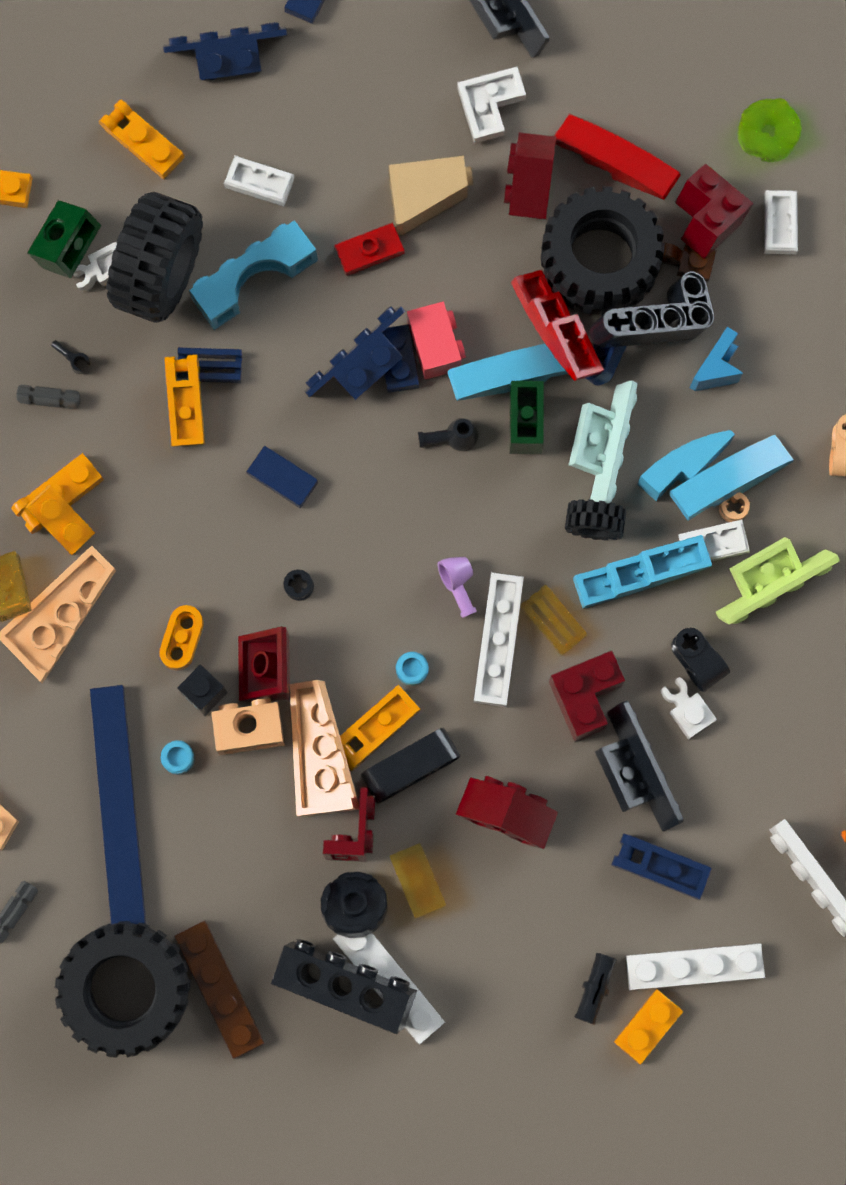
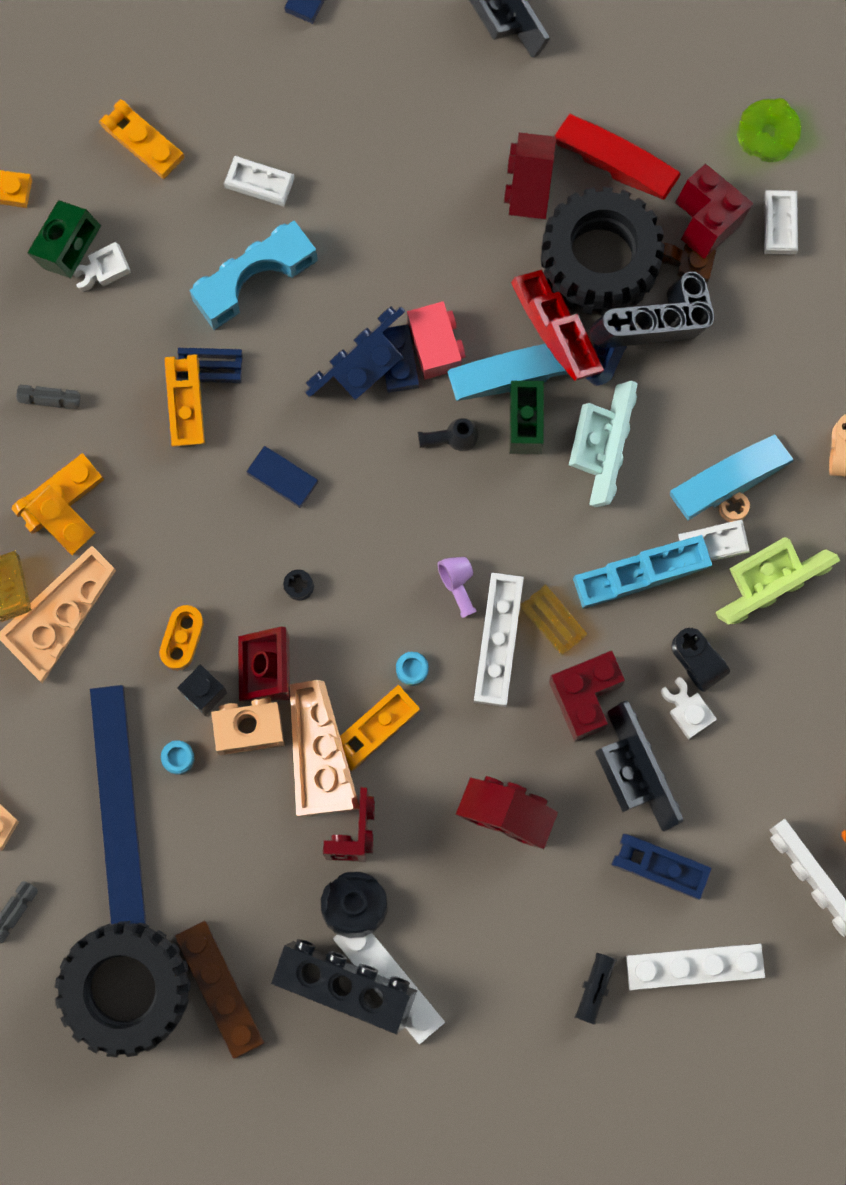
(70, 356): black hand -> none
(154, 257): black tyre -> none
(226, 54): dark blue bracket -> none
(369, 249): red plate -> none
(410, 765): black beam -> none
(417, 880): clear yellow plate -> none
(427, 189): tan slope -> none
(482, 98): white plate -> none
(595, 519): black tyre -> none
(648, 1026): light orange plate -> none
(683, 463): medium azure slope -> none
(715, 370): dark azure slope -> none

